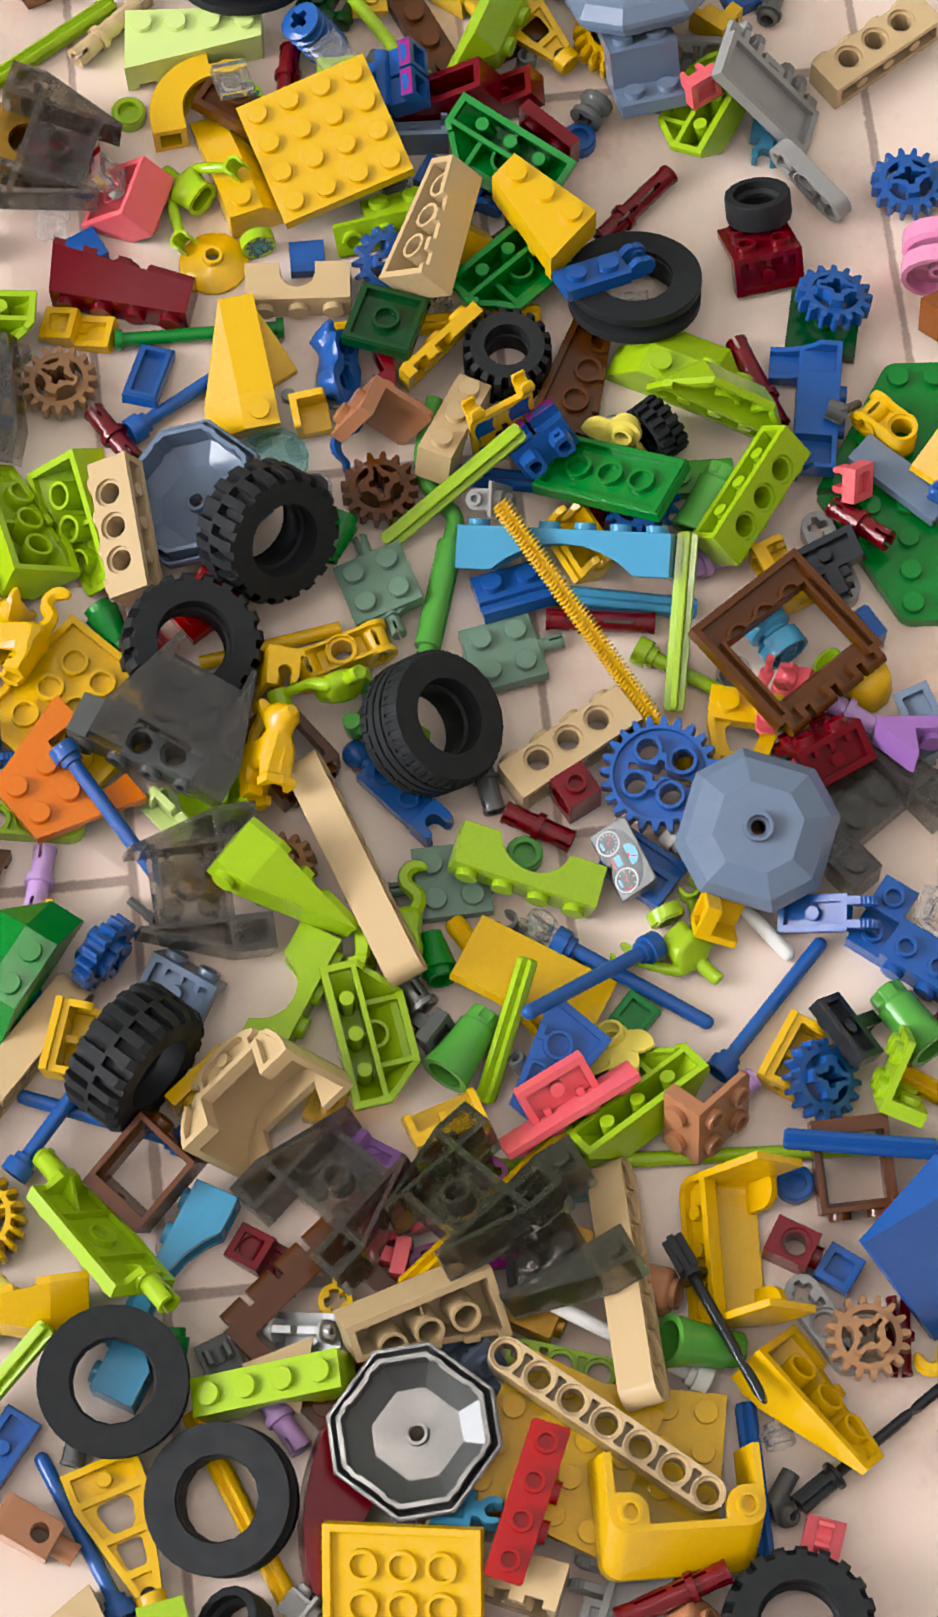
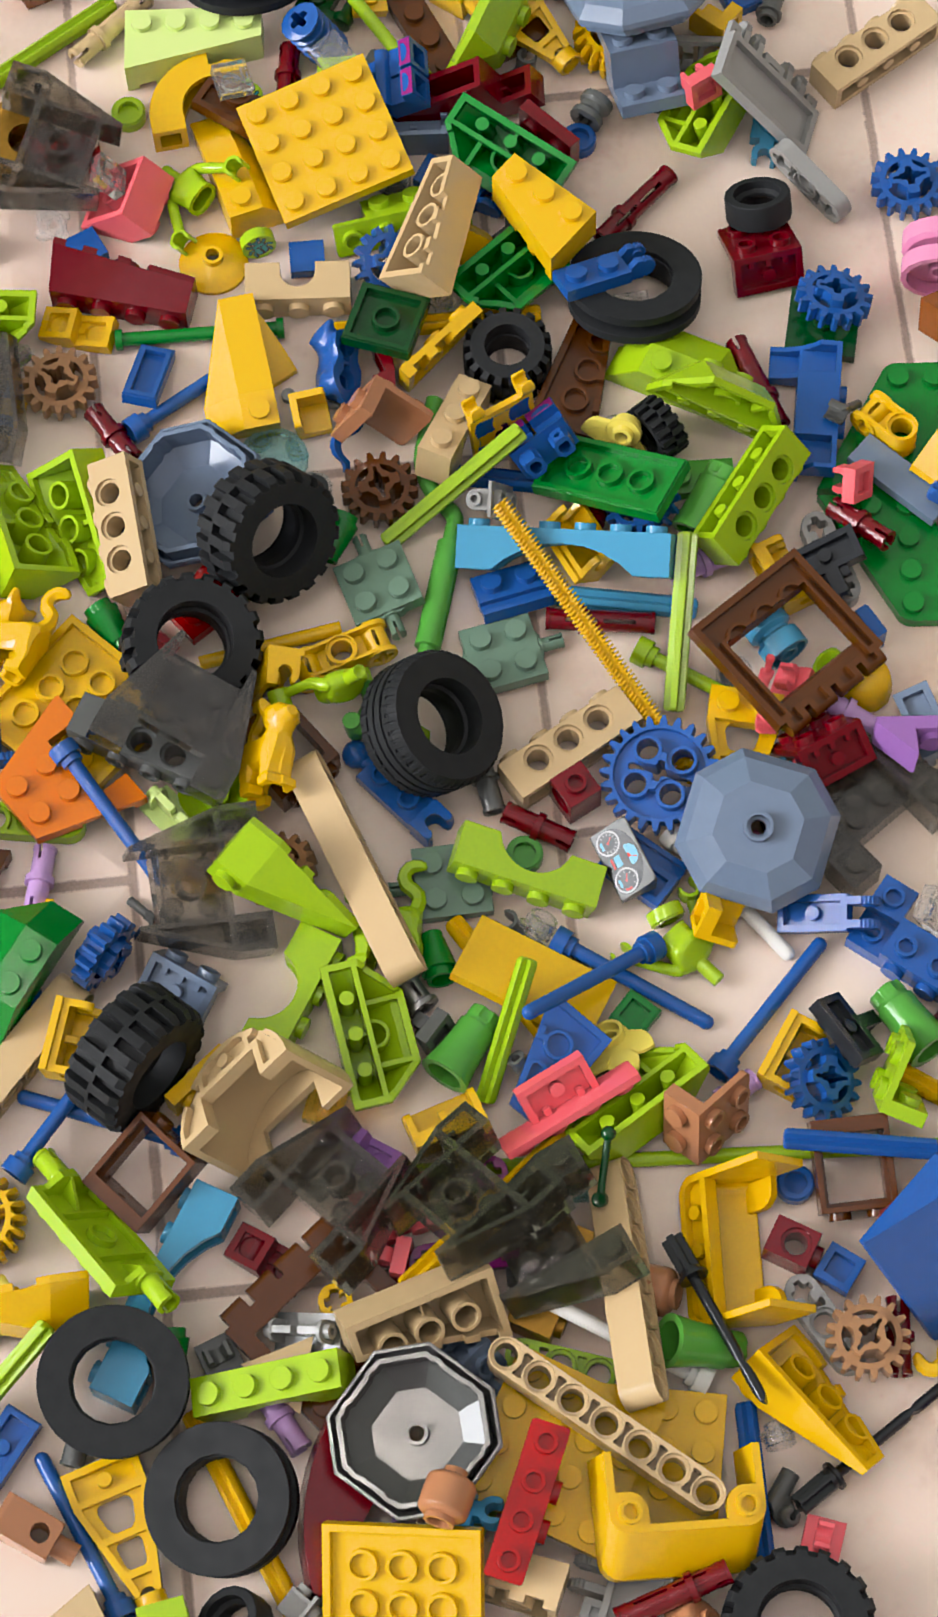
(447, 1497): none -> nougat head
(600, 1198): none -> dark green hinge

